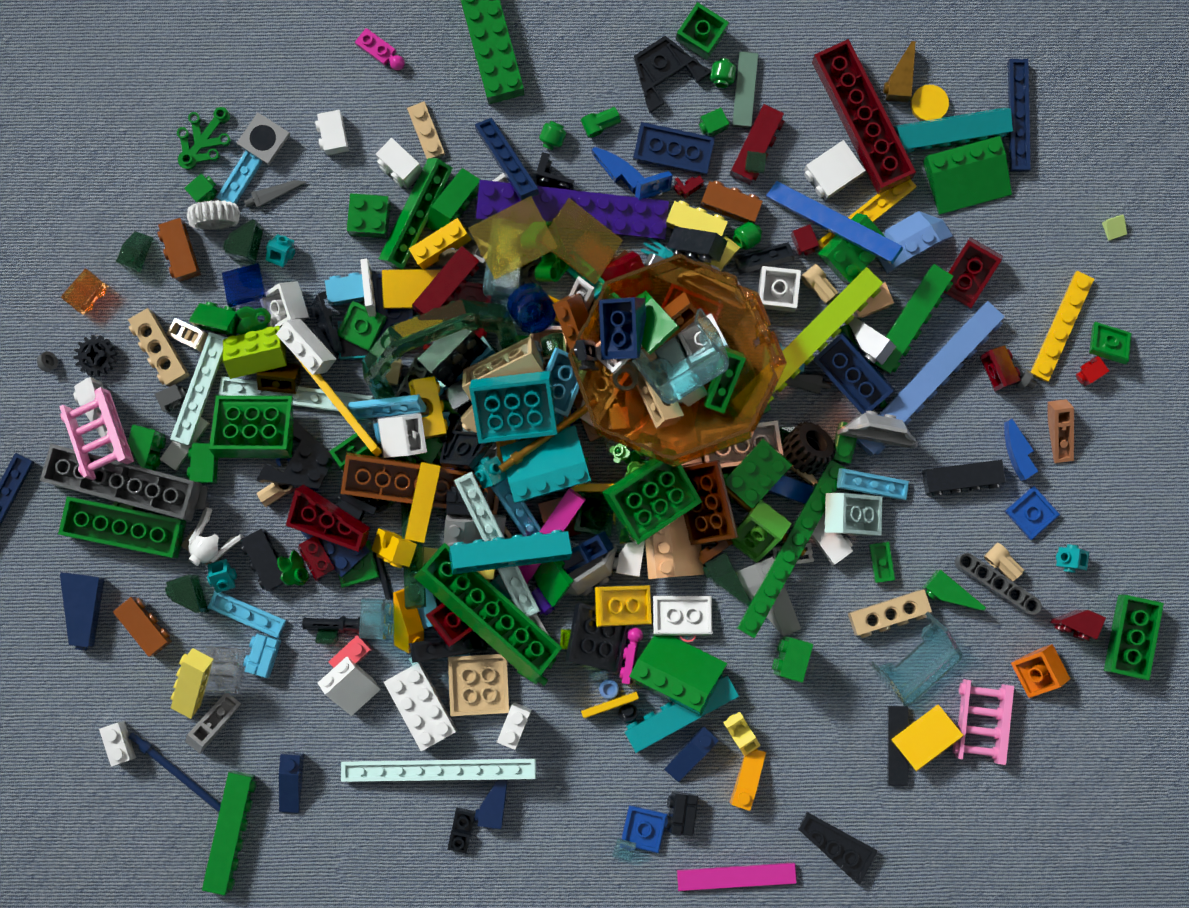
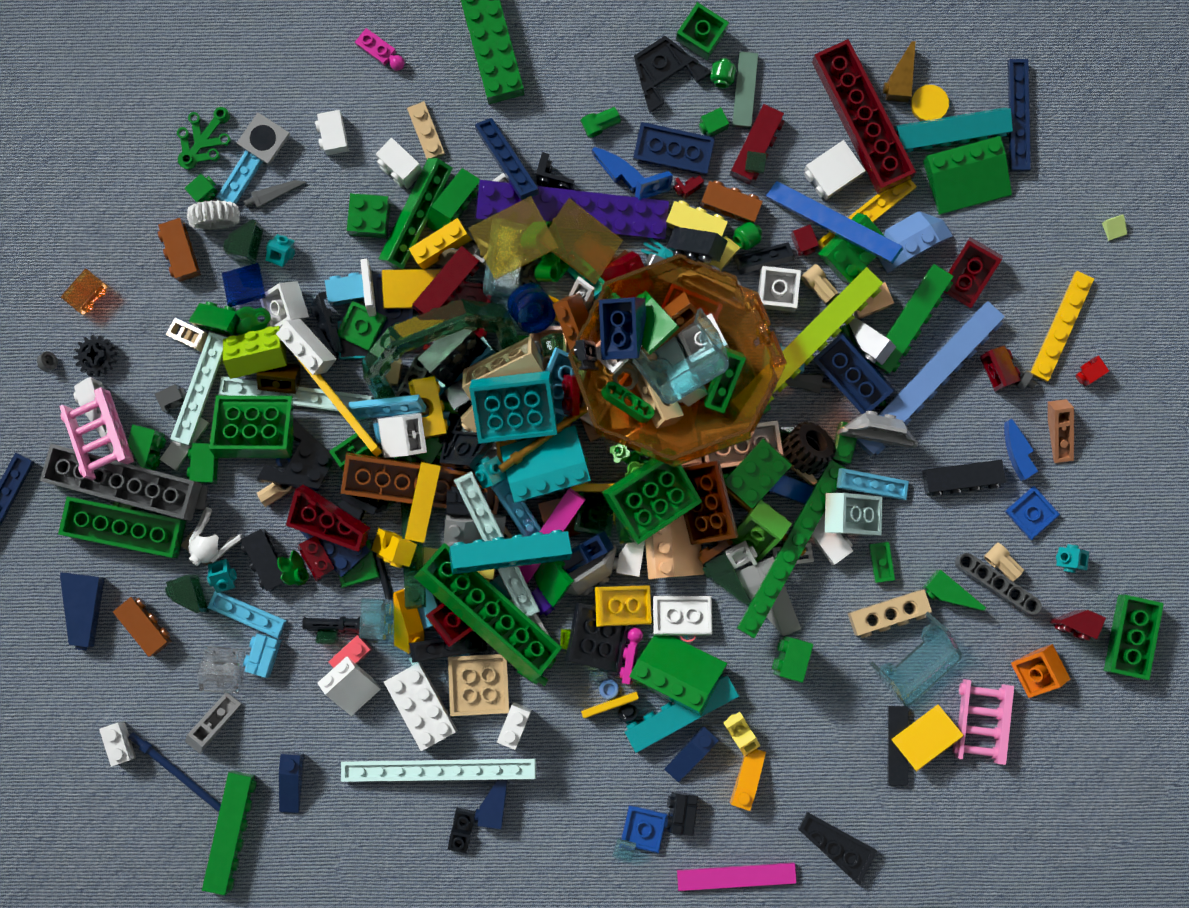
(134, 251): clear green slope -> none
(177, 370): tan brick -> none
(191, 682): light yellow brick -> none
(552, 135): green head -> none
(571, 395): none -> dark red plate
(635, 400): none -> green beam
(741, 555): none -> white bracket
(1110, 343): green tile -> none

